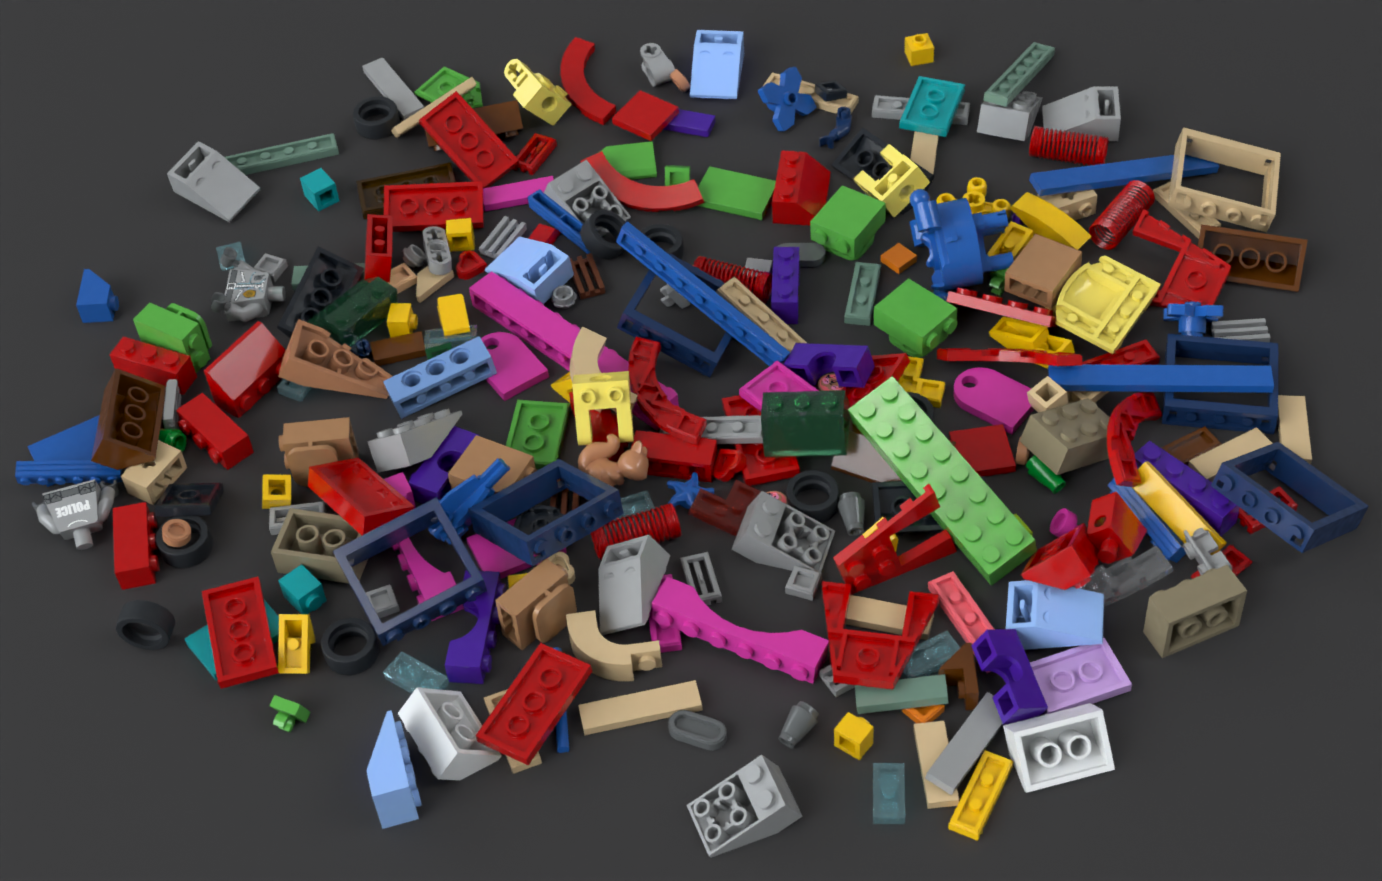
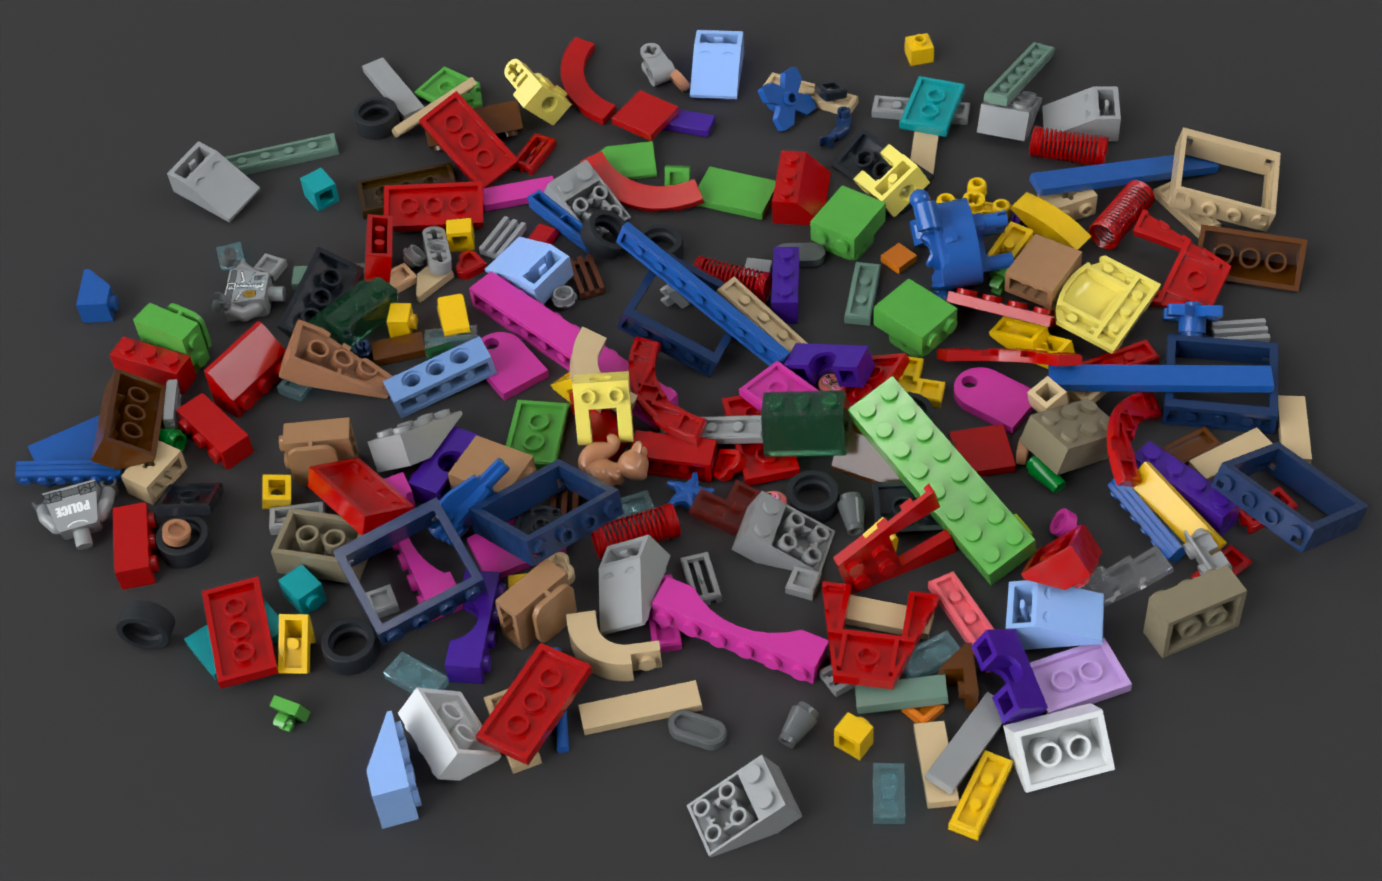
(1114, 528): red torso -> none

